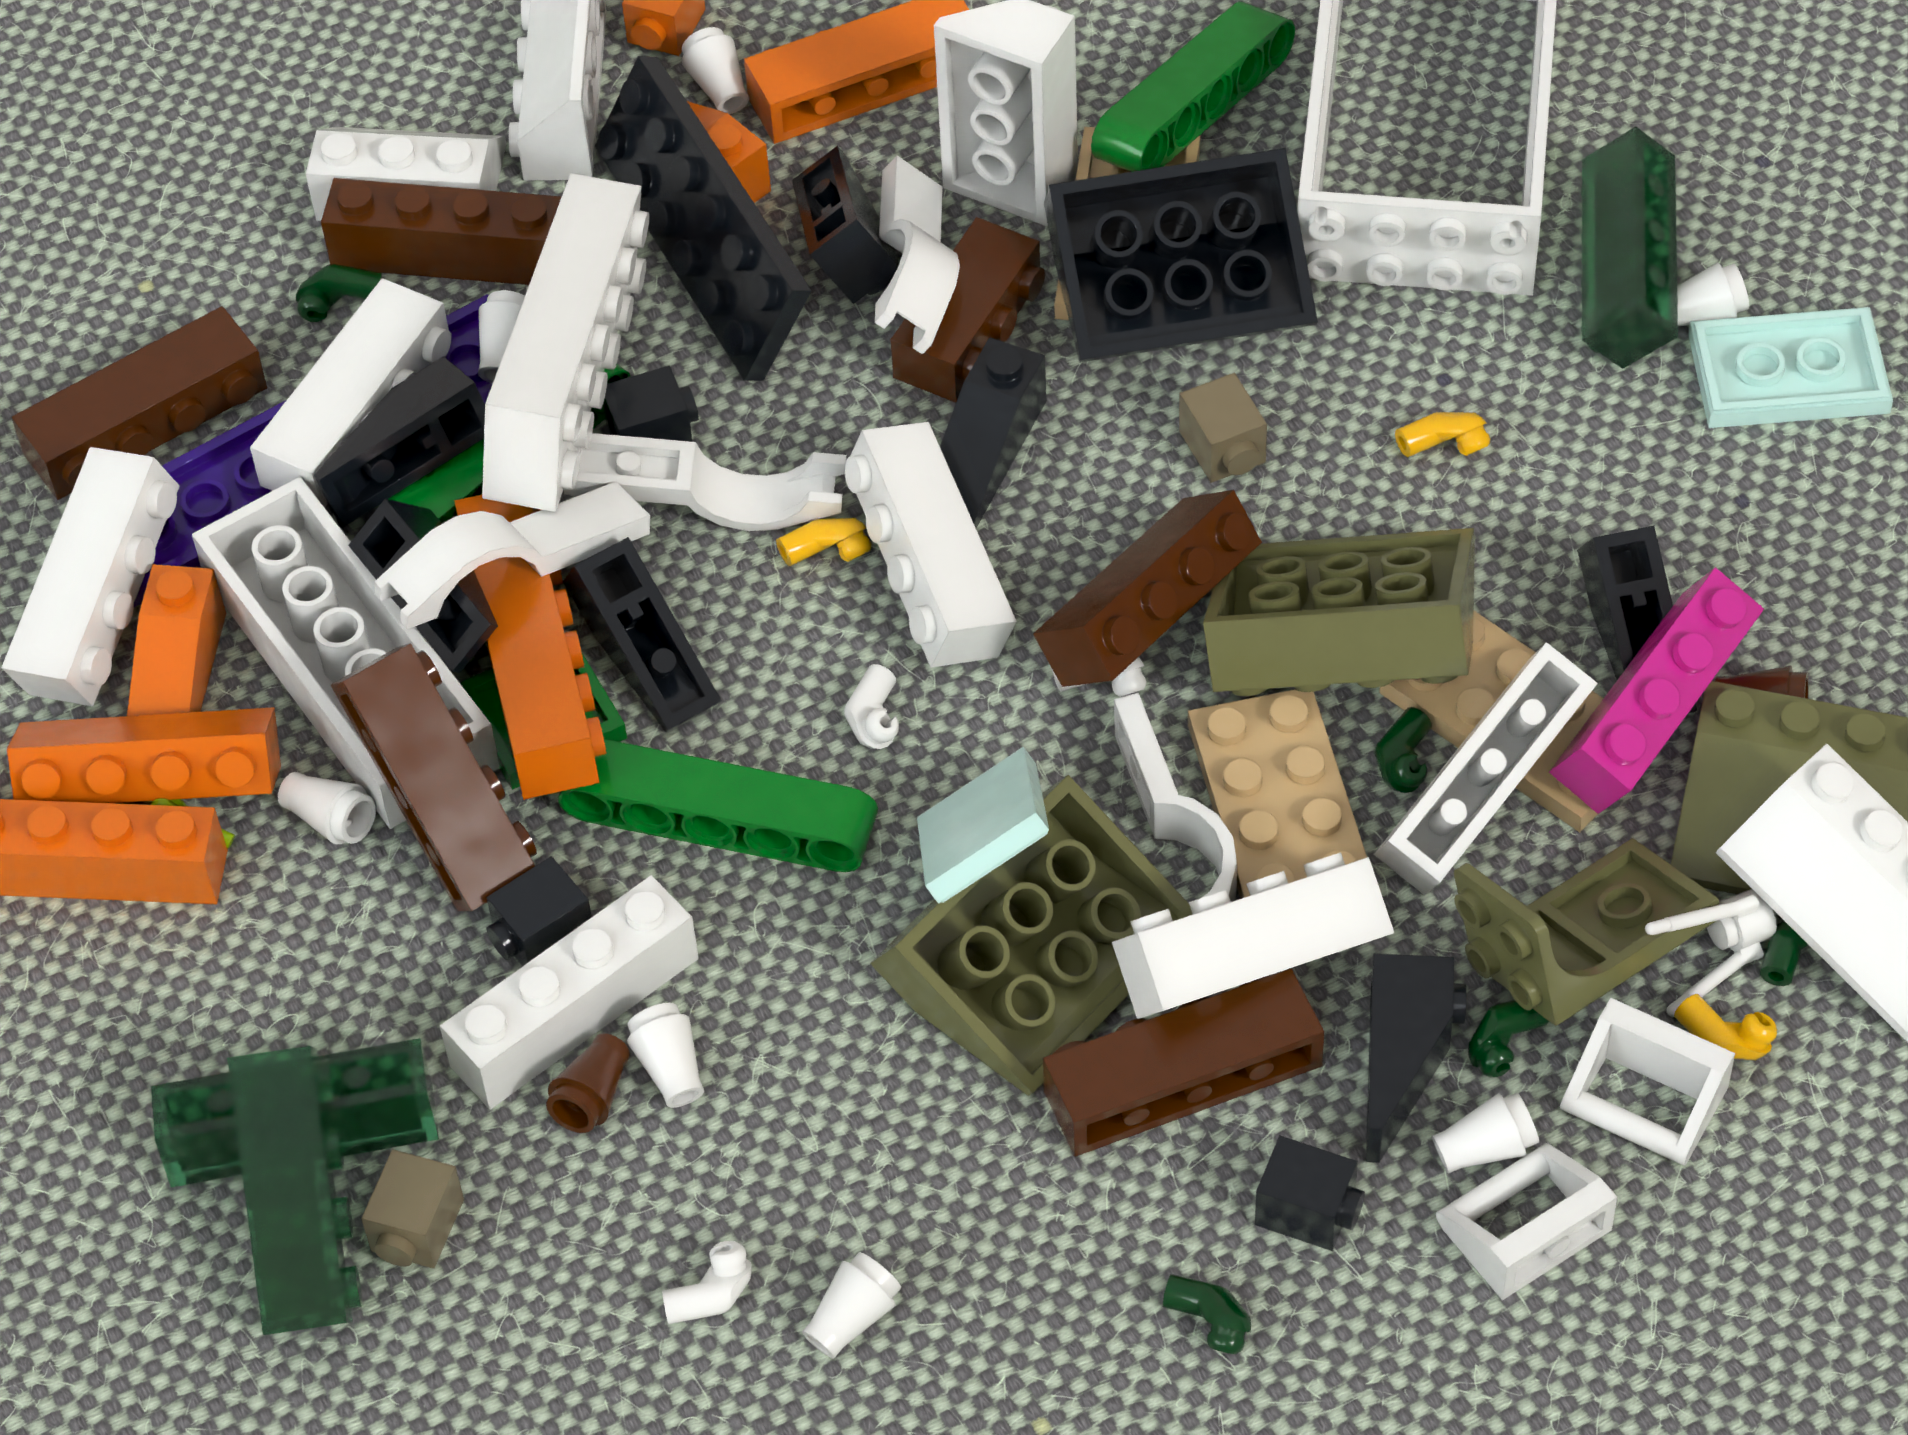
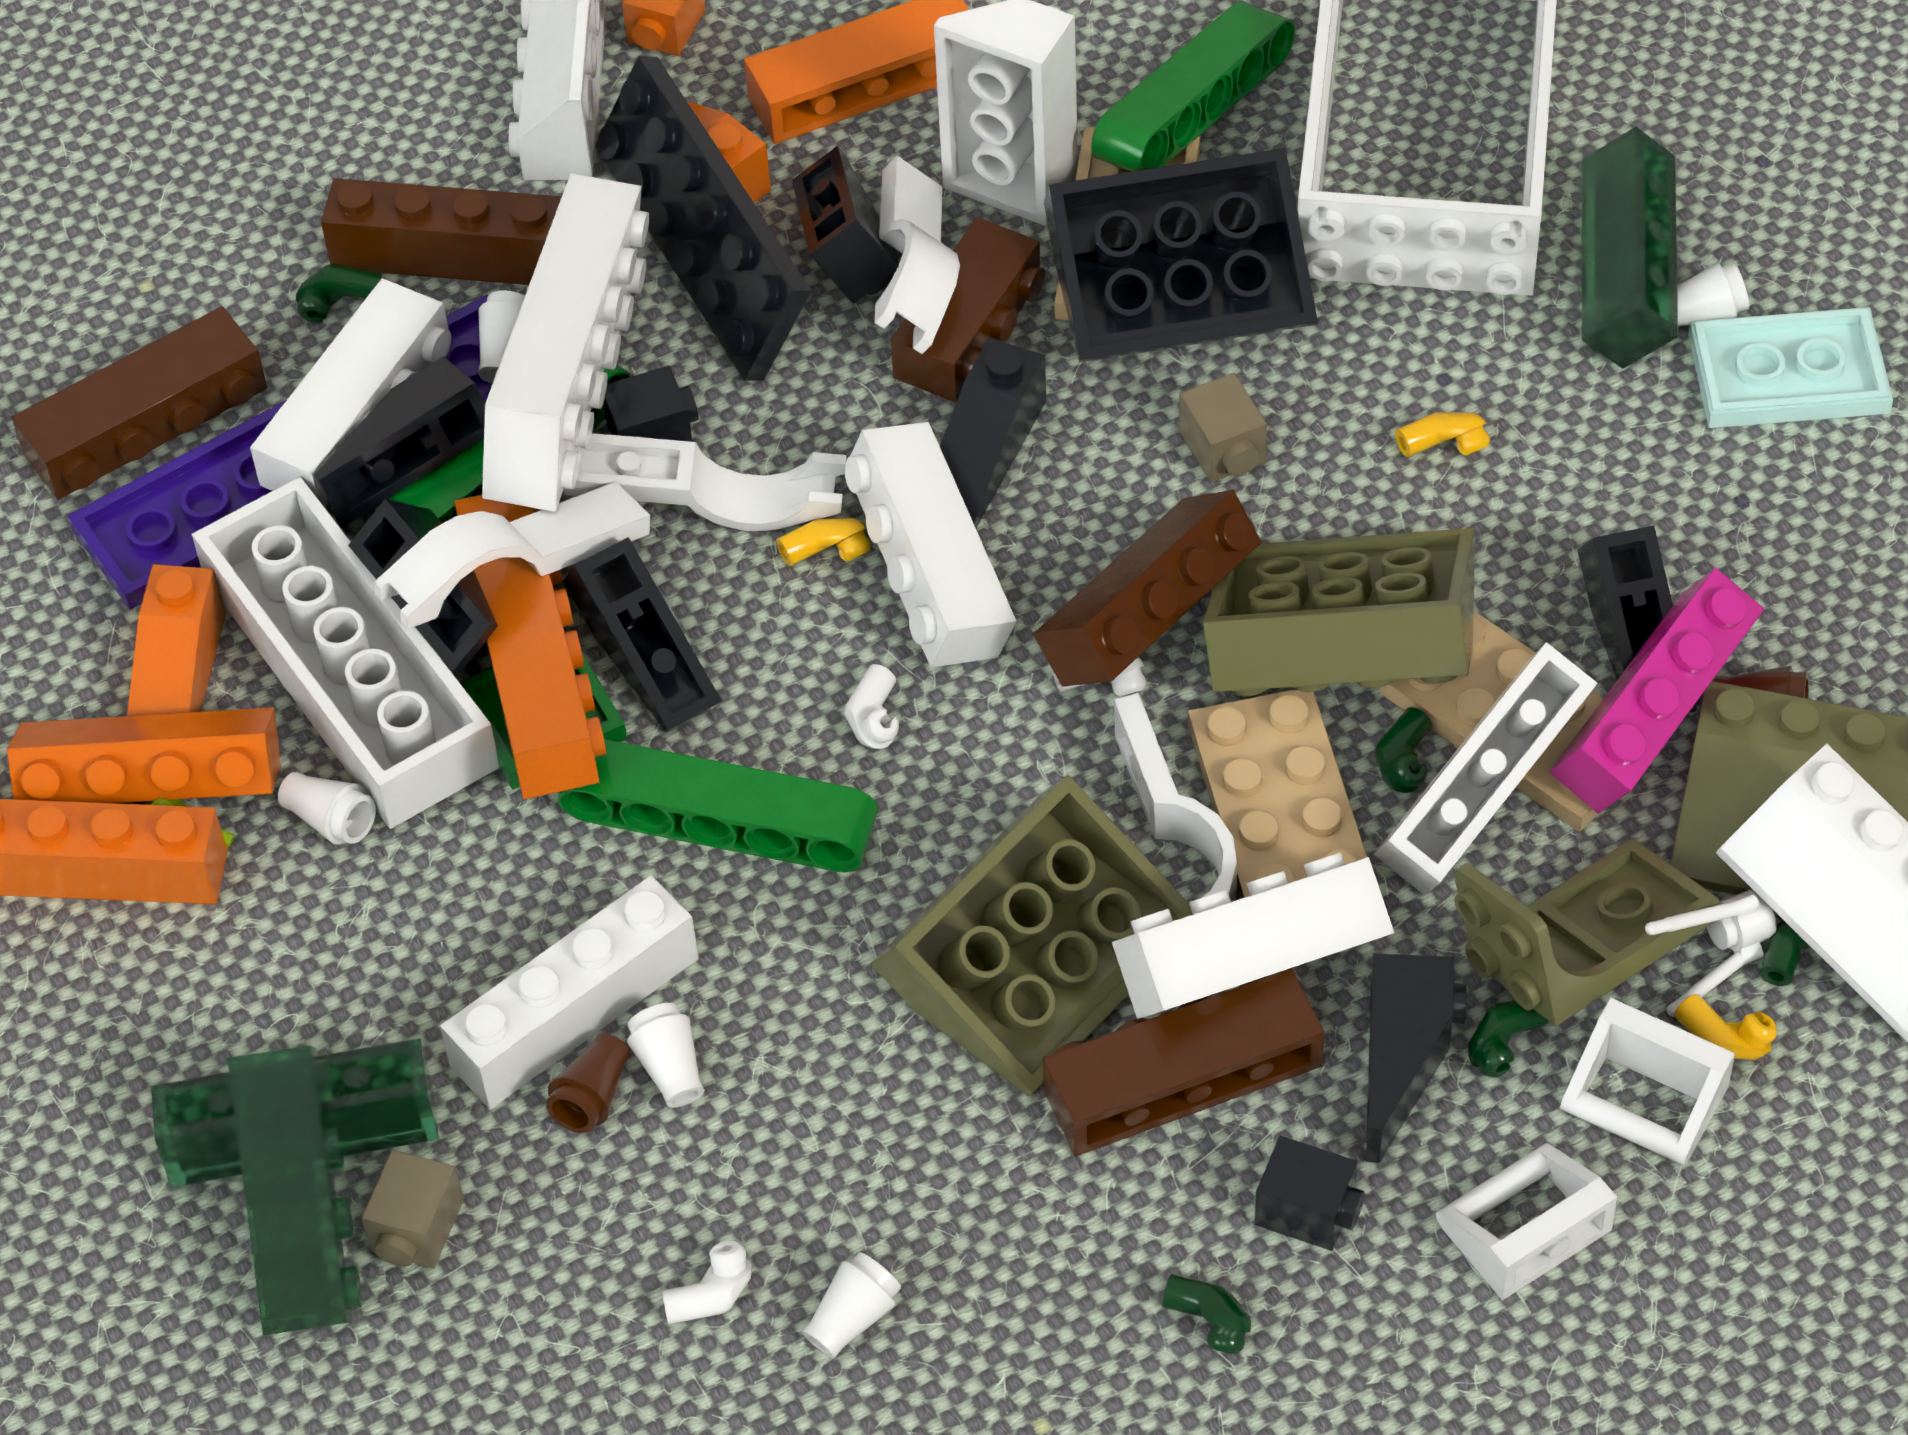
(91, 576): white brick -> none
(403, 158): white slope -> none
(435, 775): reddish brown brick -> none
(535, 911): black brick -> none
(715, 67): white cone -> none
(981, 825): light aqua tile -> none
(1488, 1134): white cone -> none

